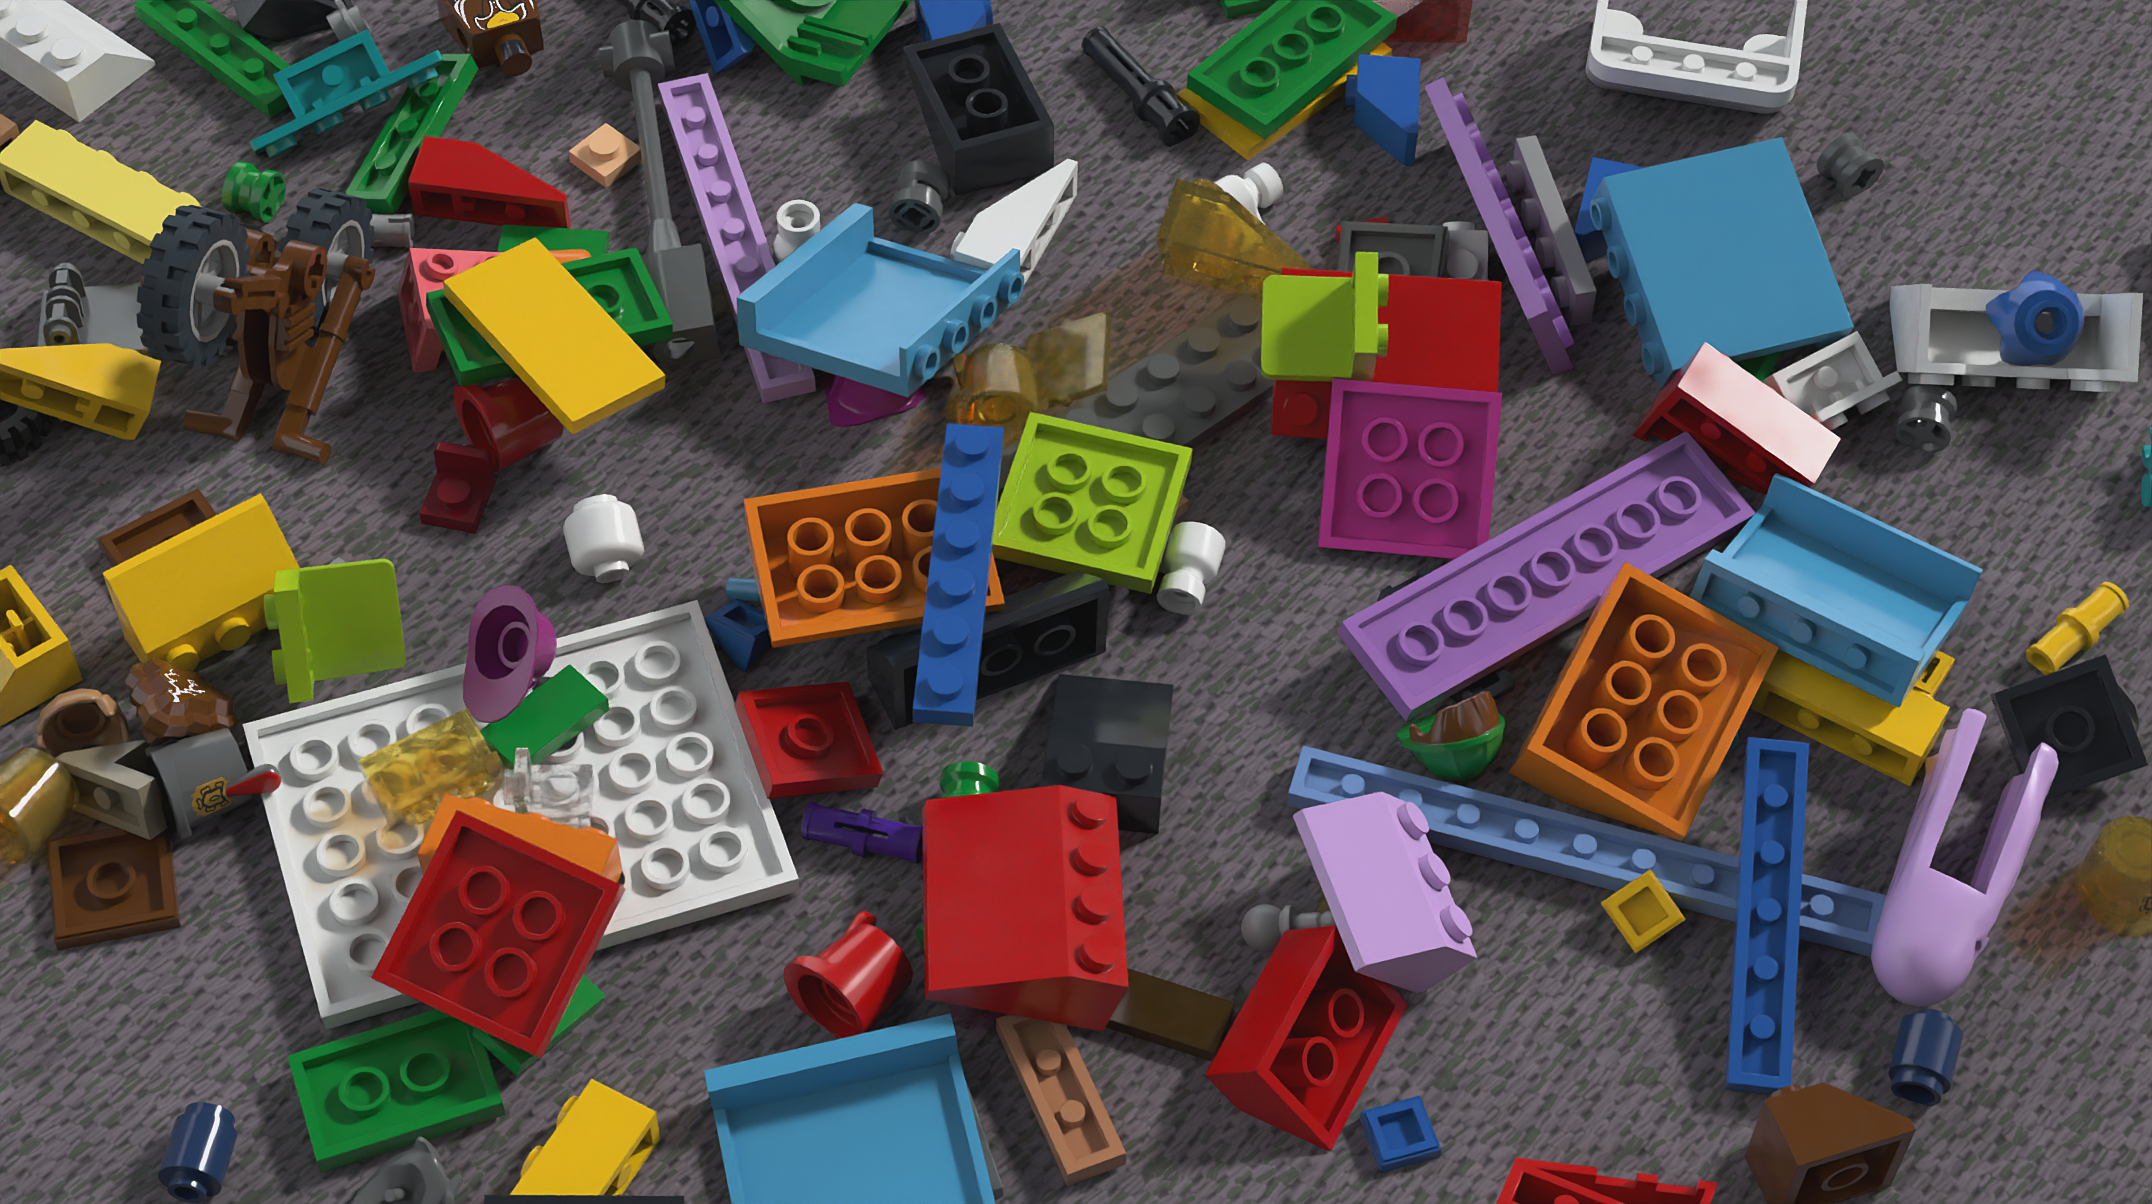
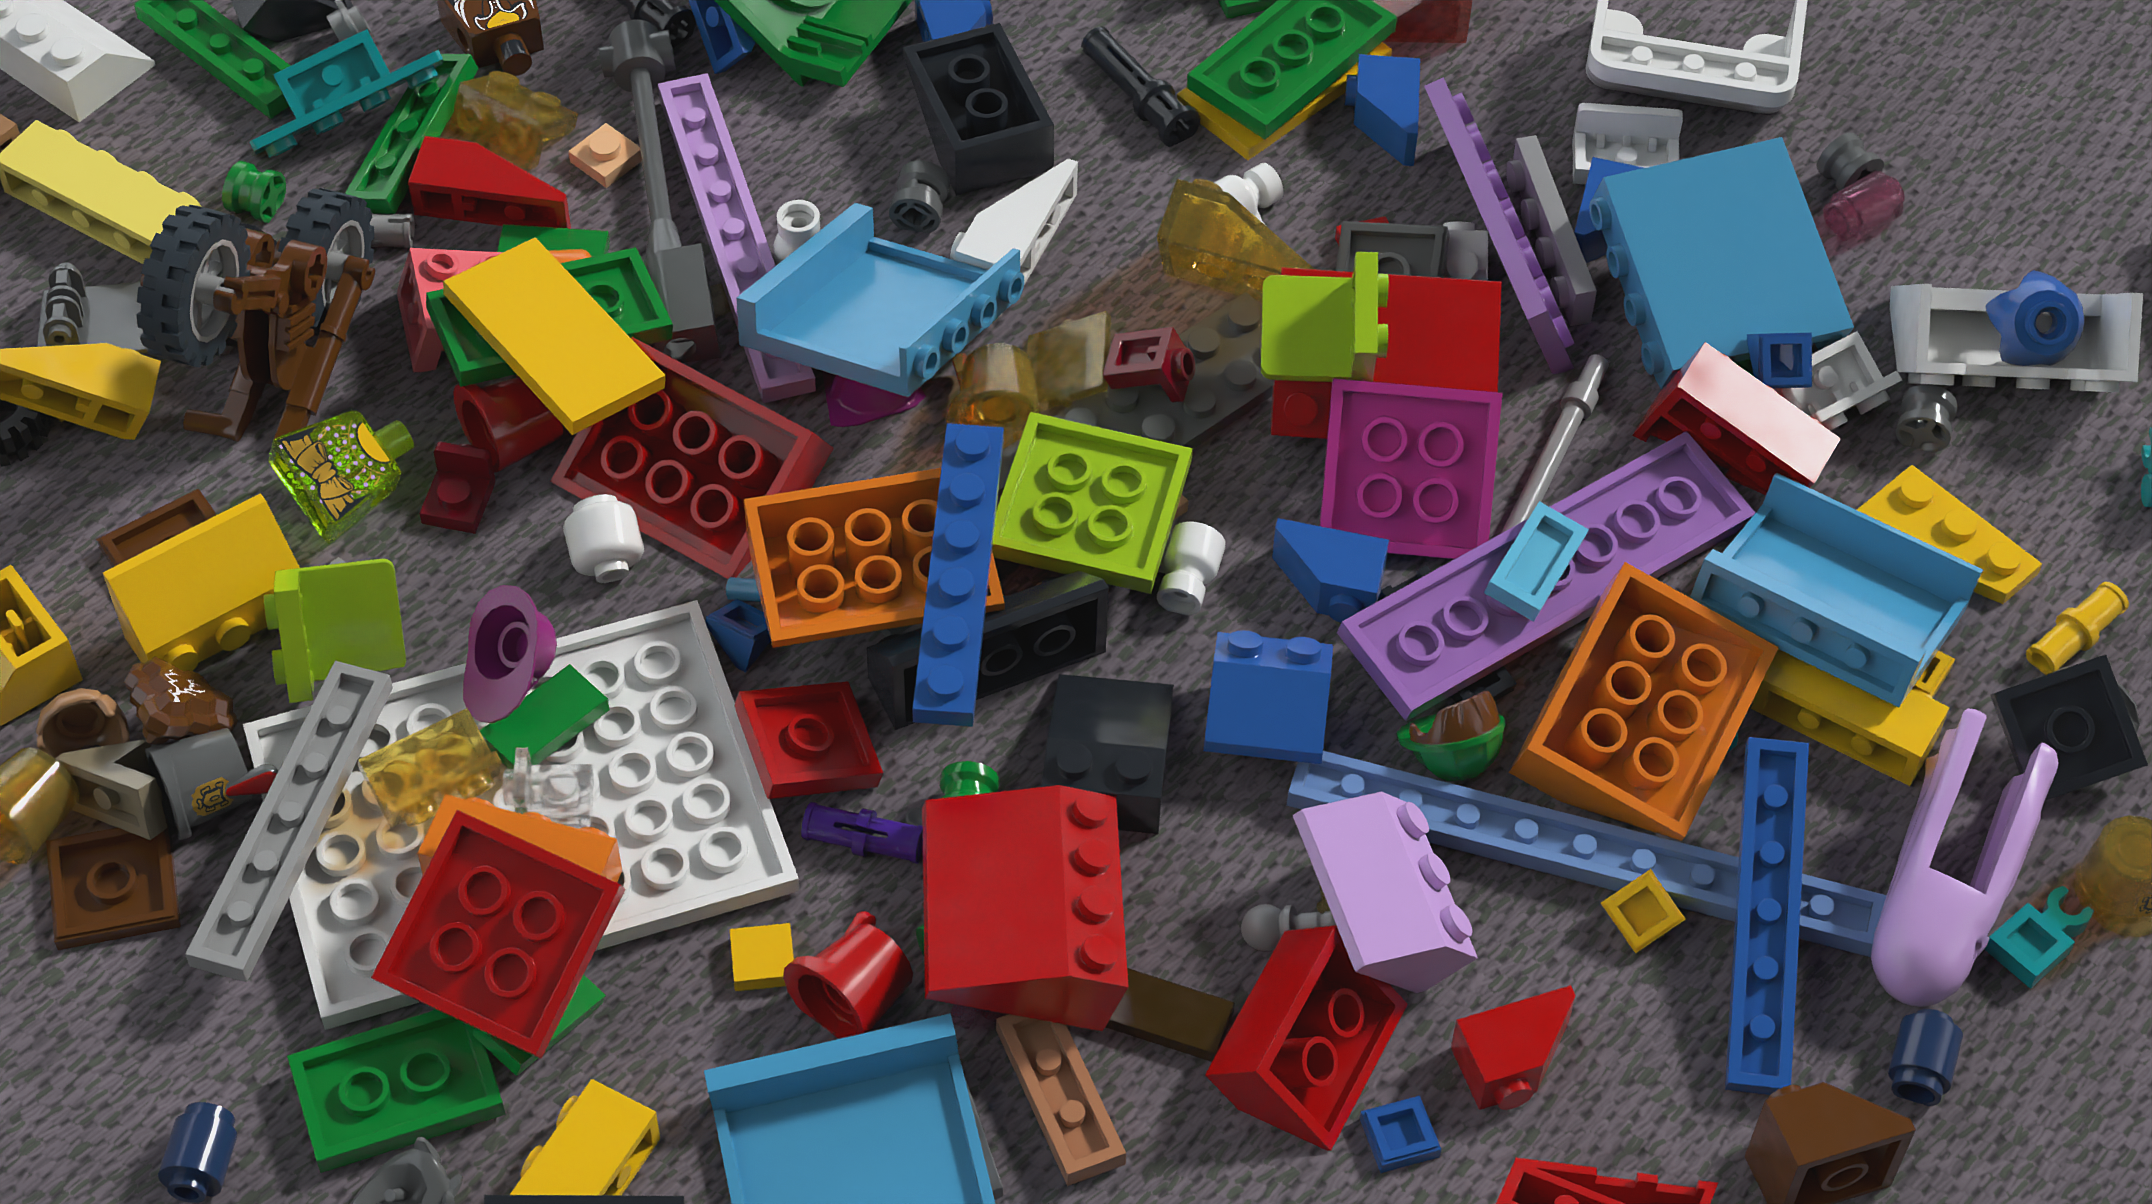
(289, 822): none -> light grey plate
(340, 469): none -> clear neon green torso
(509, 117): none -> clear yellow bracket
(691, 462): none -> red slope
(760, 955): none -> yellow tile
(1150, 359): none -> dark red bracket
(1269, 697): none -> blue slope
(1331, 567): none -> blue slope
(1511, 1047): none -> red slope
(1536, 561): none -> medium azure tile
(1575, 405): none -> light grey bar
(1625, 136): none -> white bracket
(1782, 359): none -> blue slope
(1864, 206): none -> clear pink brick
(1938, 518): none -> yellow wing
(2037, 942): none -> teal plate

